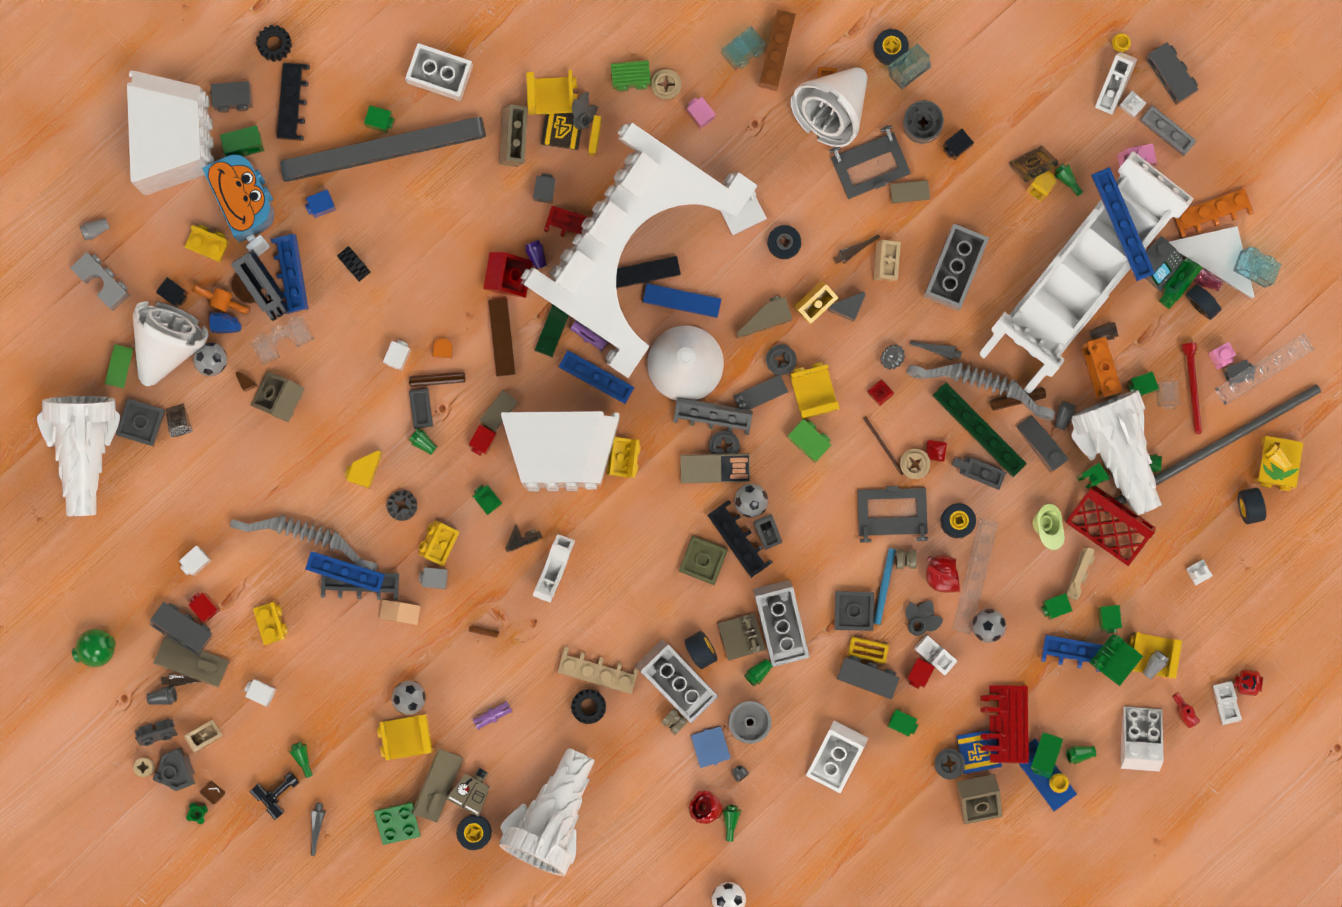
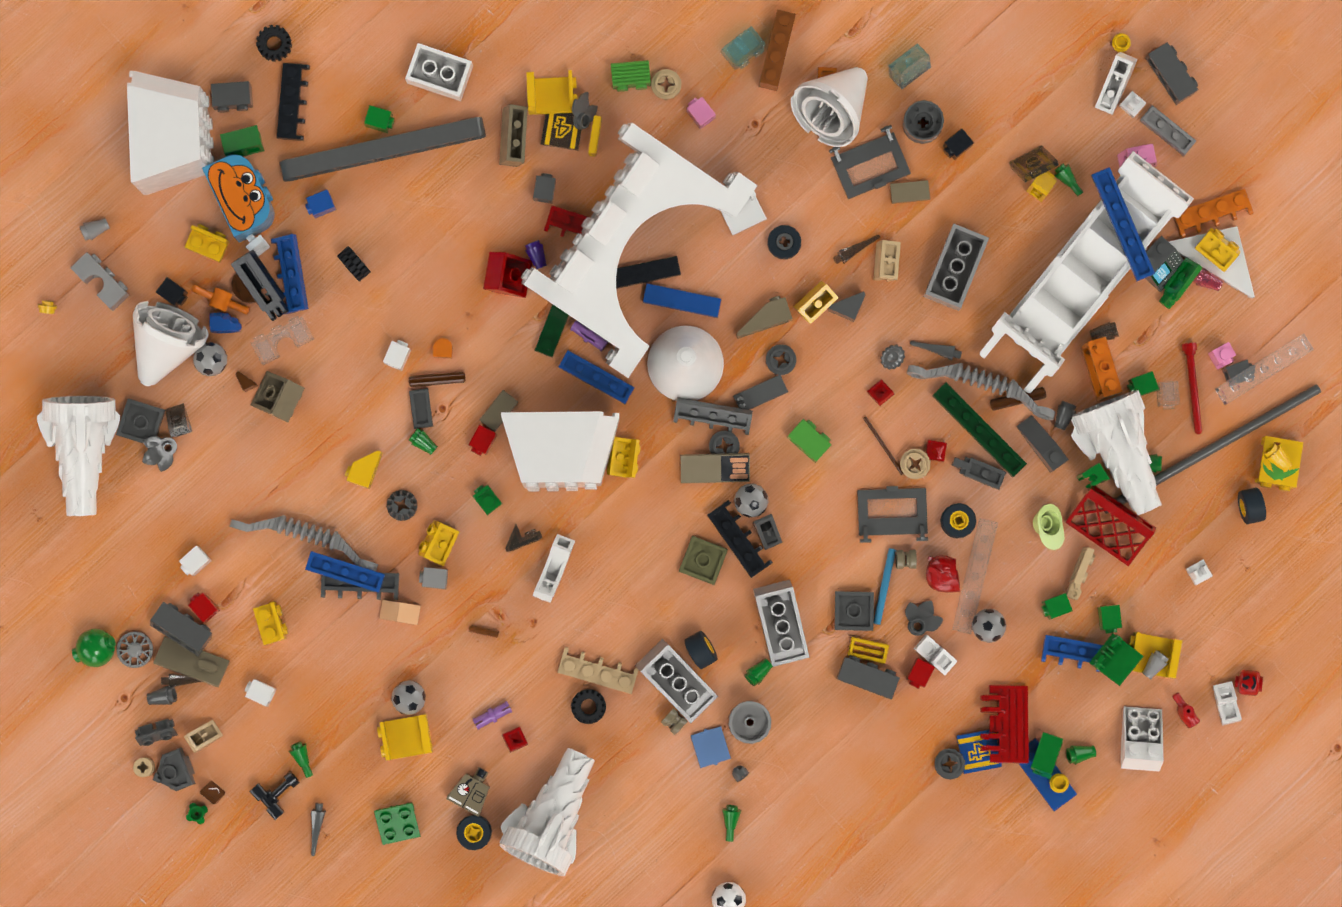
(47, 307): none -> yellow plate
(119, 366): bright green slope -> none
(134, 649): none -> light grey wheel
(157, 454): none -> dark grey plate
(437, 785): dark tan piece -> none
(501, 337): reddish brown tile -> none
(515, 739): none -> red tile
(710, 813): red hair -> none
(741, 636): dark tan hinge -> none
(814, 391): yellow panel -> none
(837, 756): white slope -> none
(892, 40): black wheel -> none
(902, 723): green brick -> none
(979, 799): dark tan slope -> none
(1203, 301): black wheel -> none
(1218, 249): none -> yellow bracket
(1257, 267): clear light blue brick -> none

